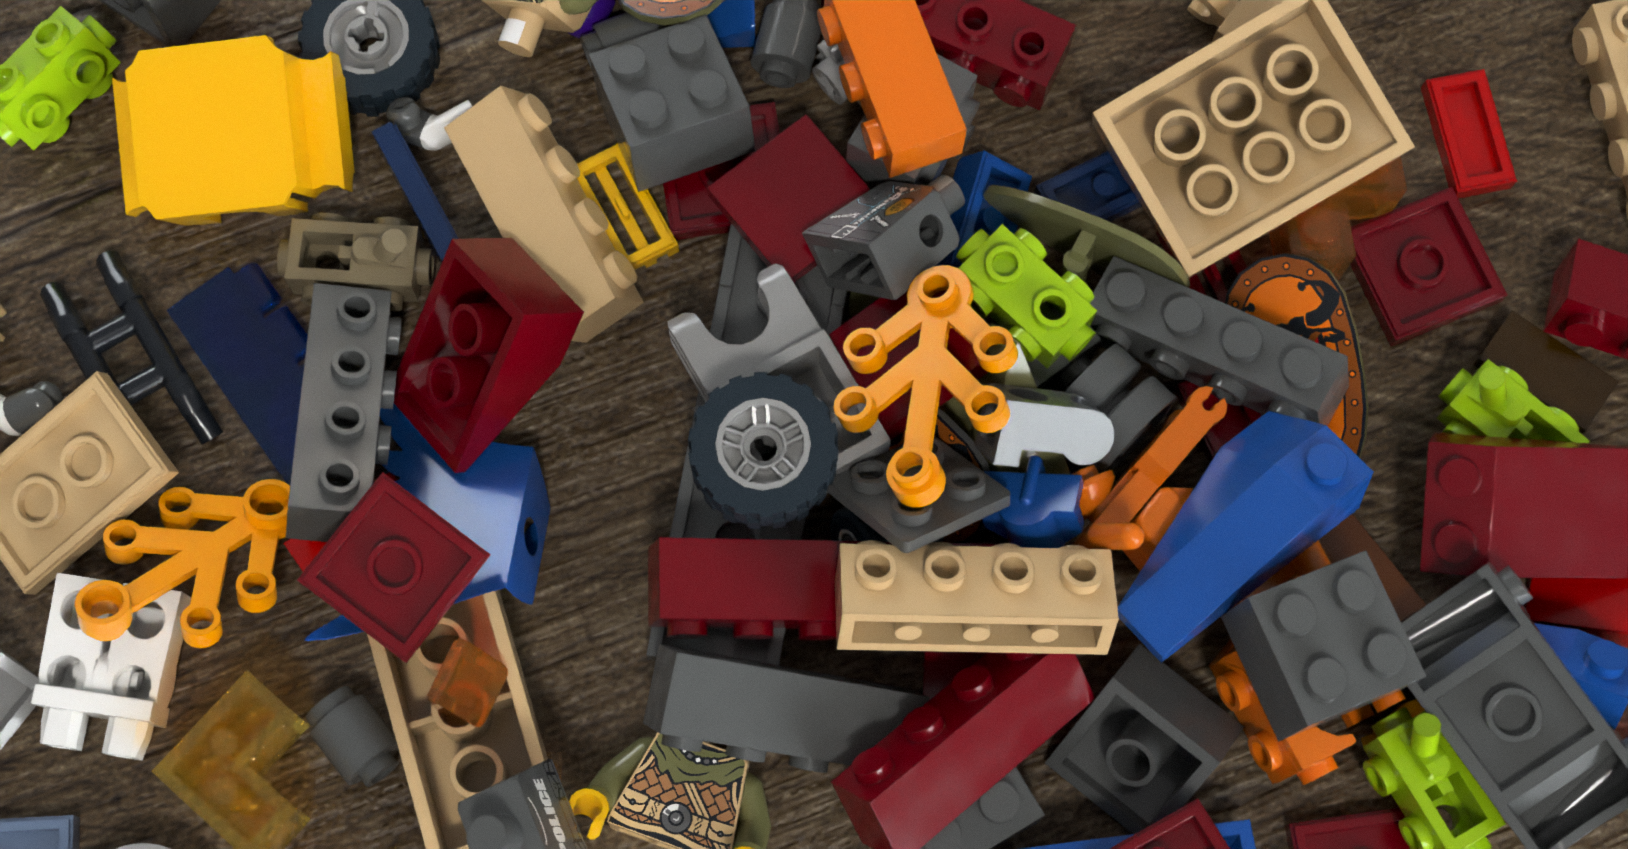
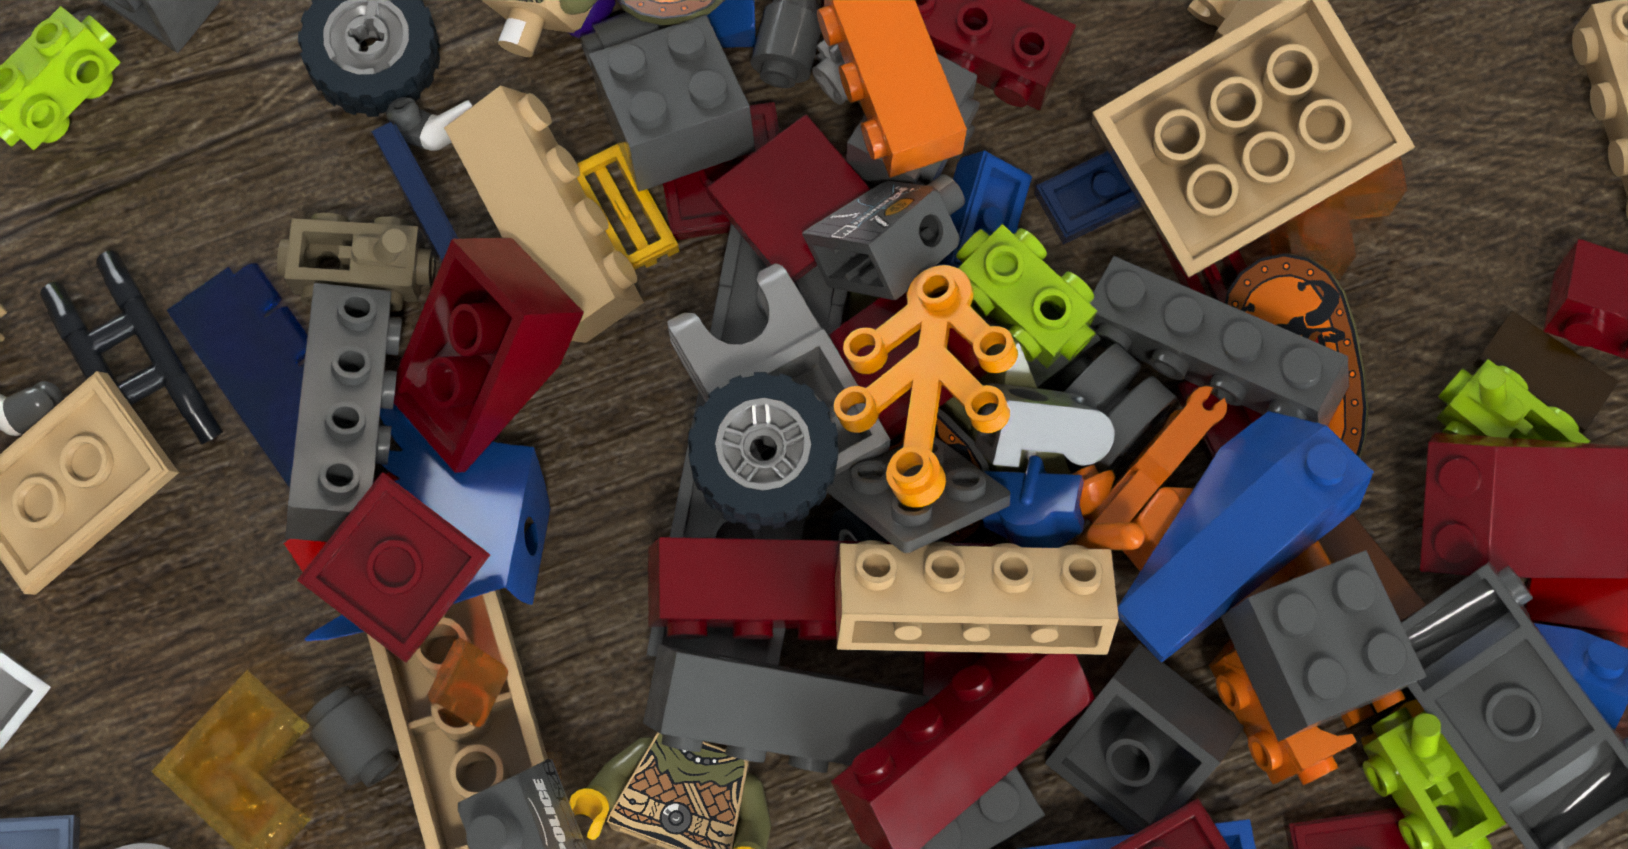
(110, 680): white hips -> none
(194, 554): light orange plant -> none
(230, 130): yellow piece -> none
(1080, 236): olive shield -> none
(1423, 267): dark red tile -> none
(1468, 133): red tile -> none

